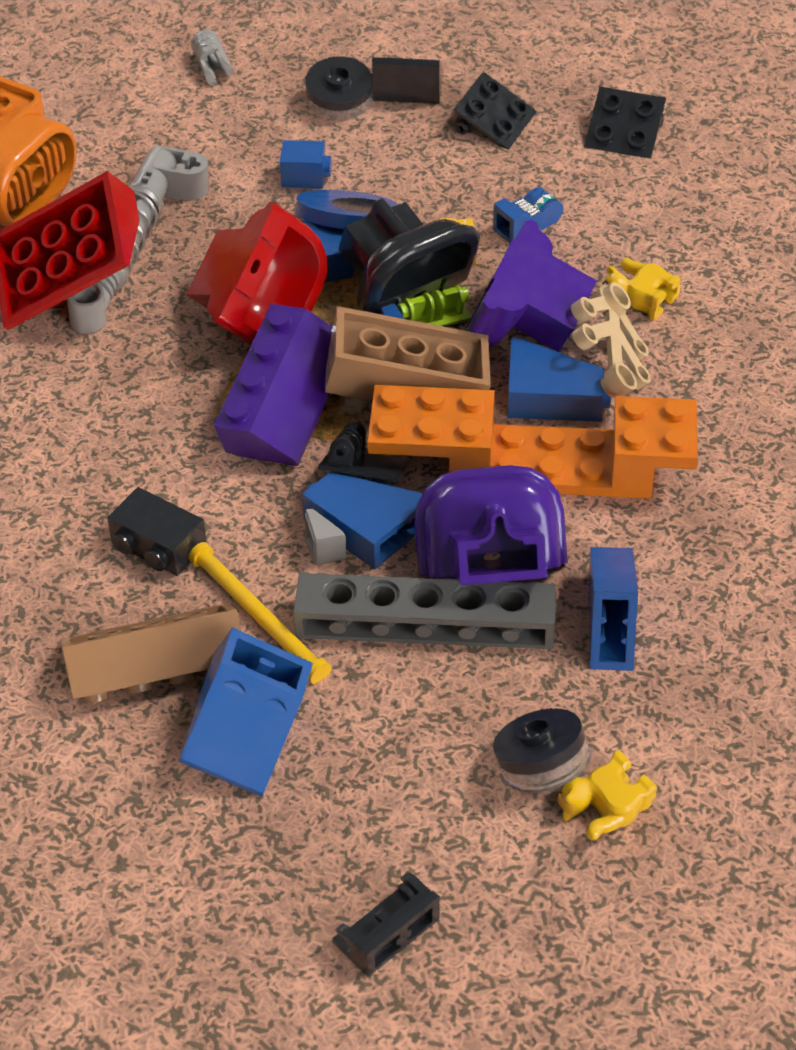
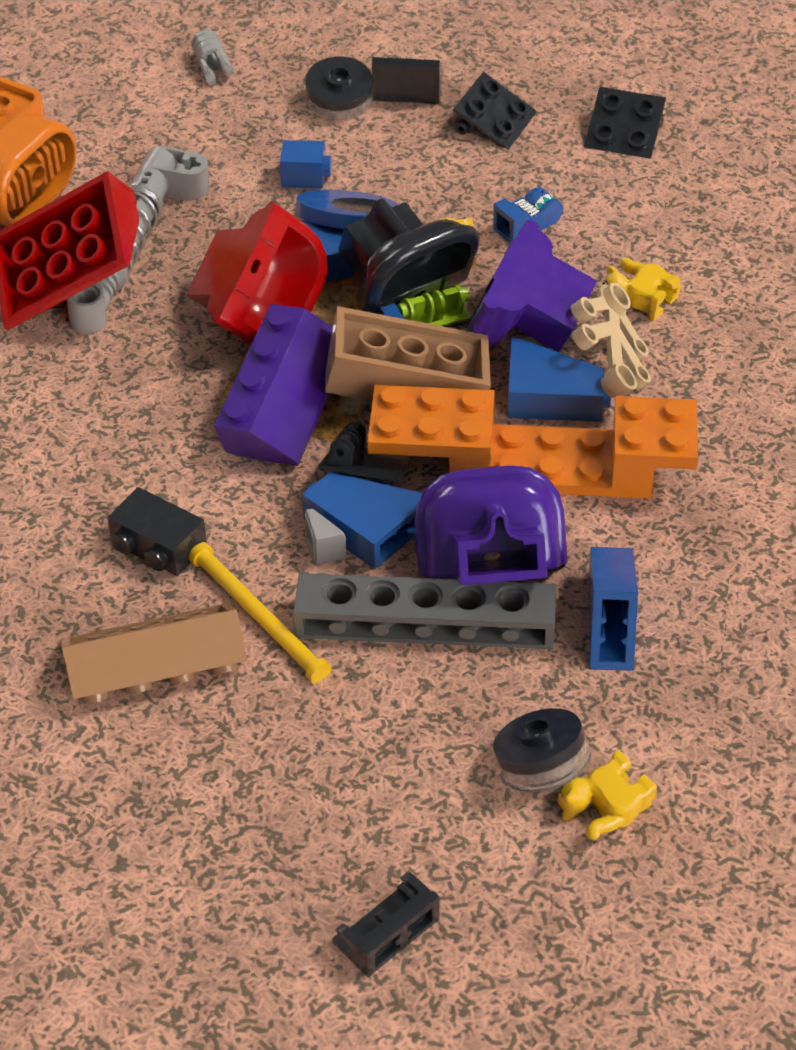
(245, 711): blue slope -> none

